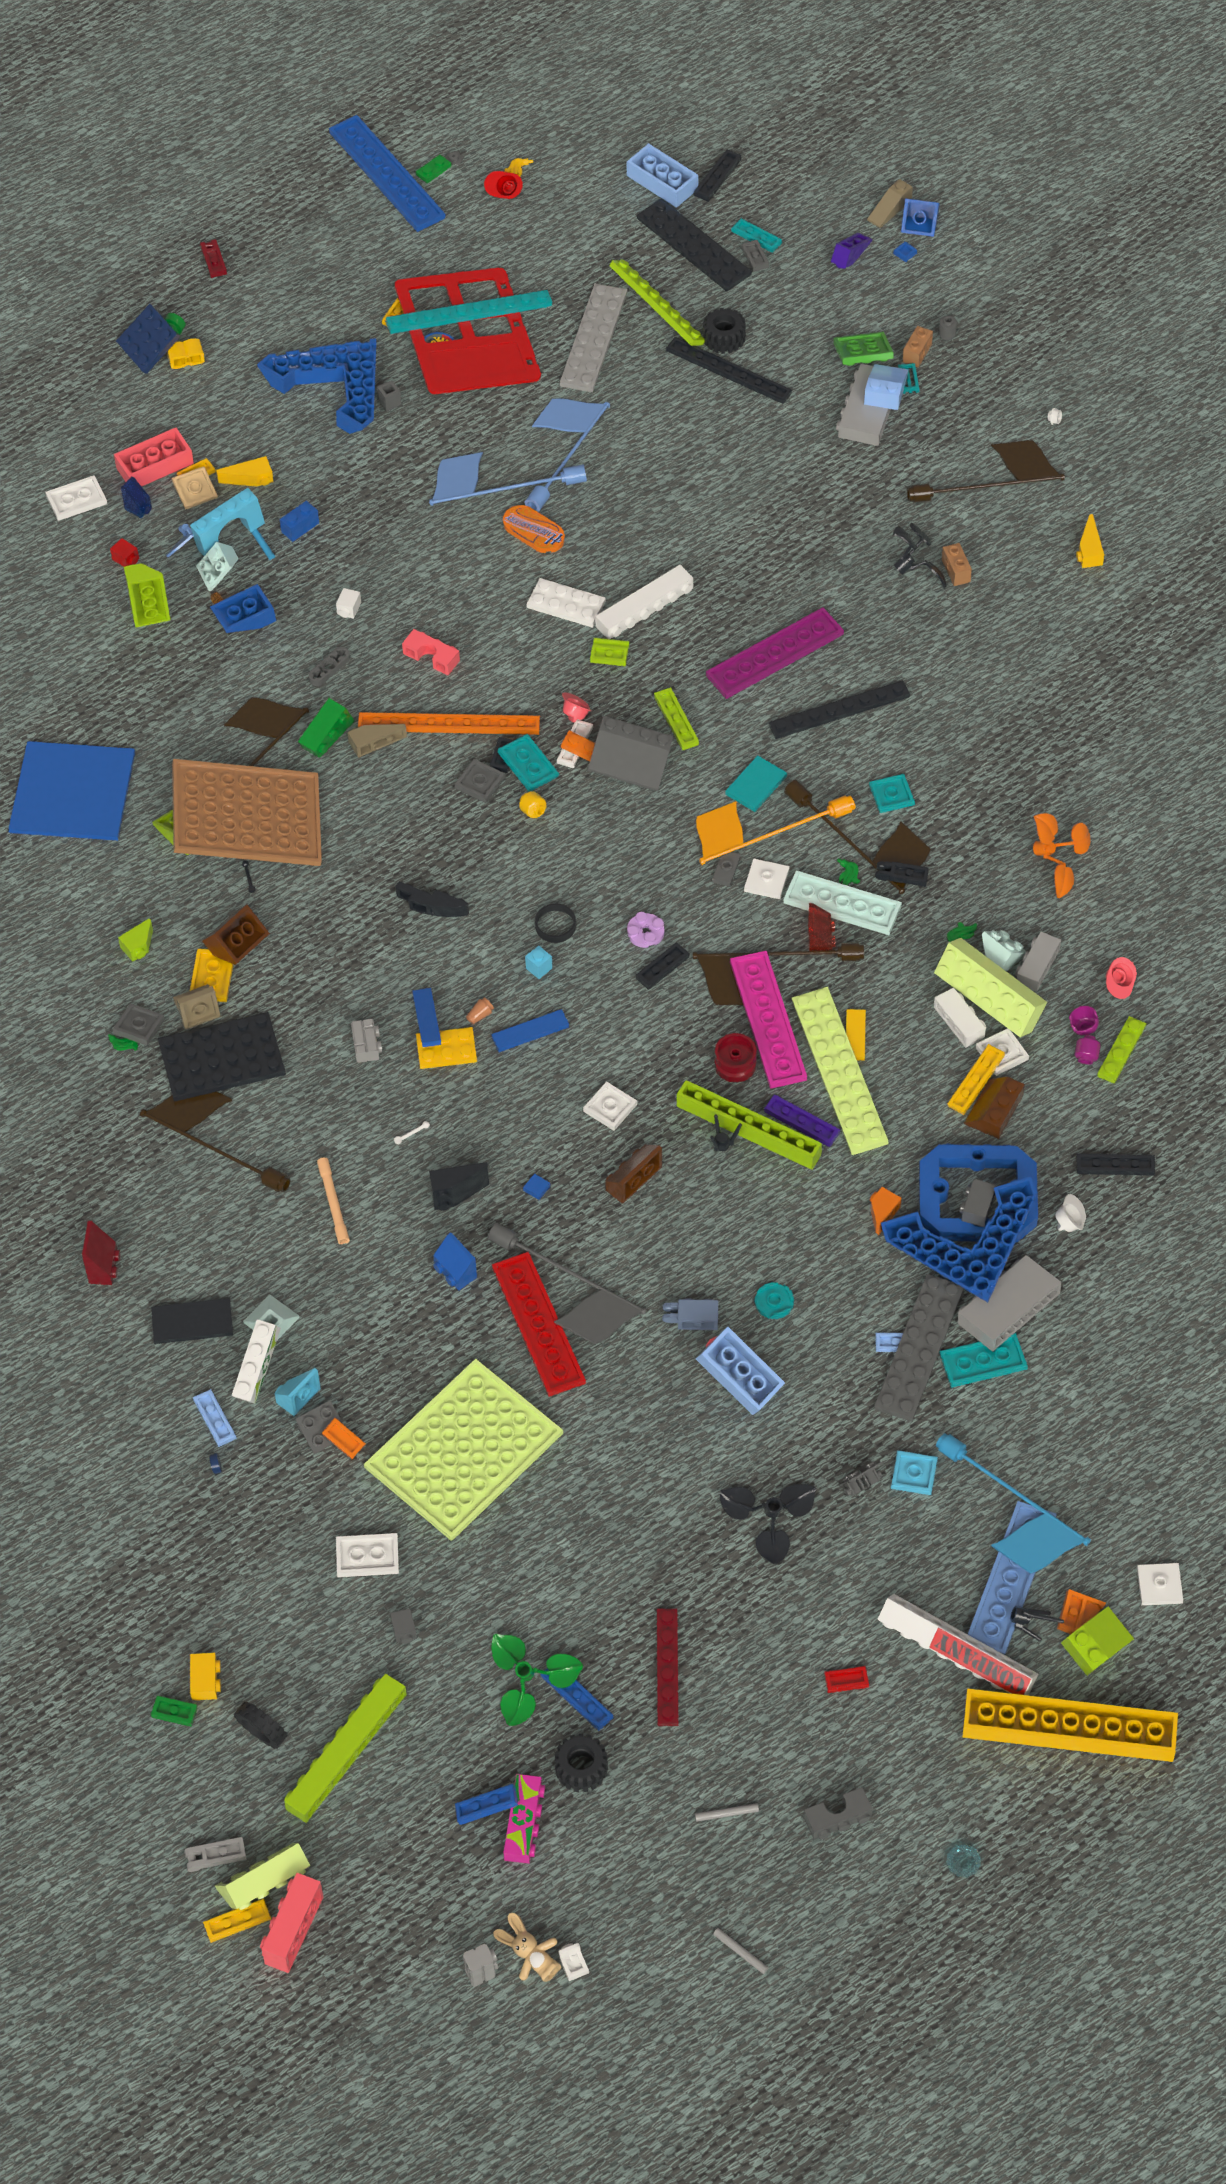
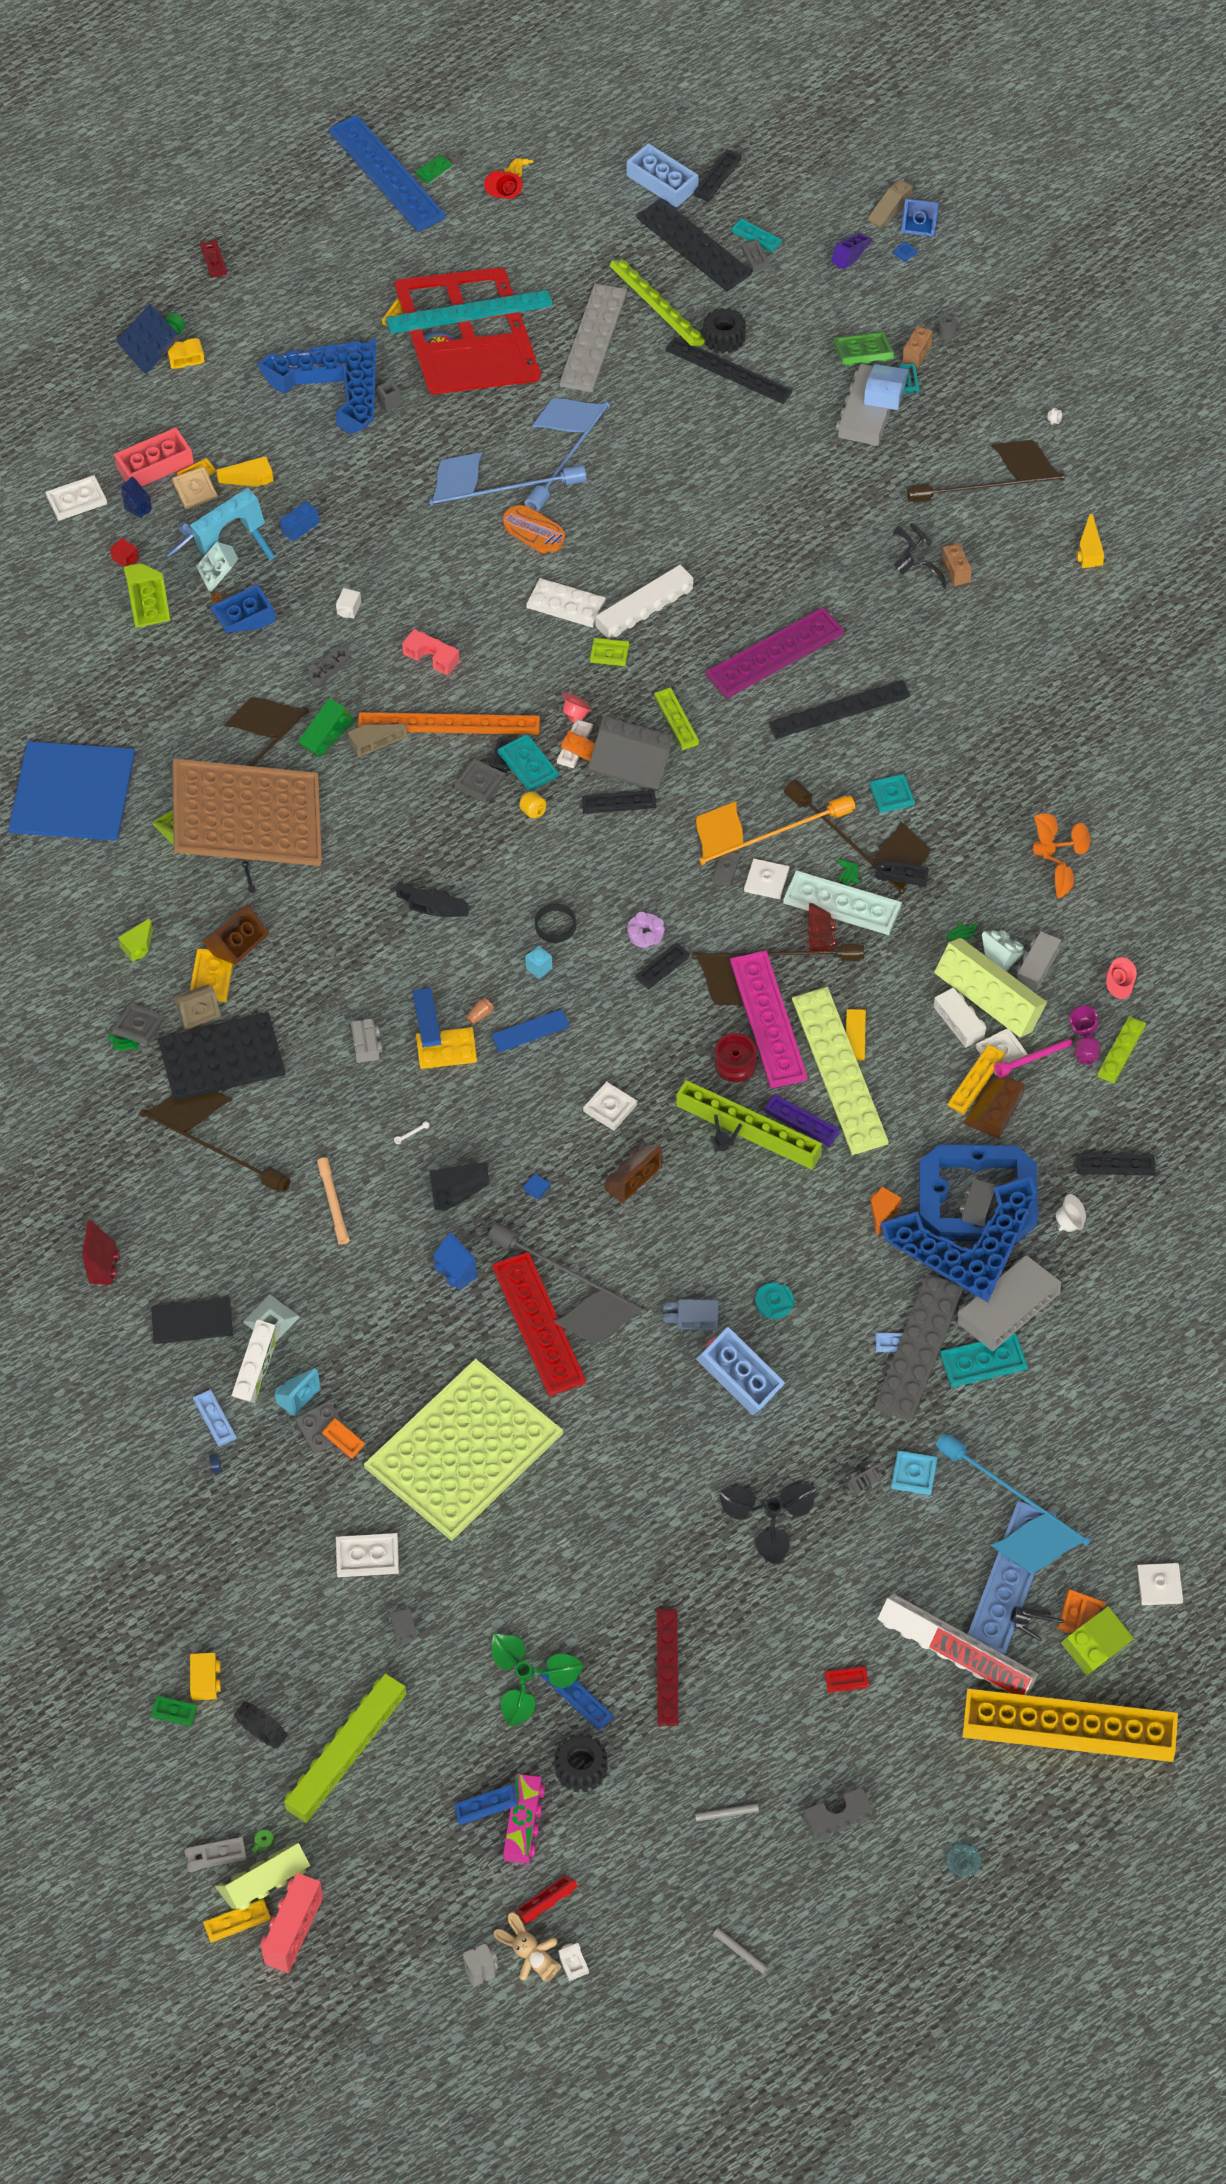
(260, 1844): none -> bright green piece
(546, 1898): none -> red plate
(619, 802): none -> black tile
(756, 783): teal tile -> none
(1003, 1068): none -> dark pink piece

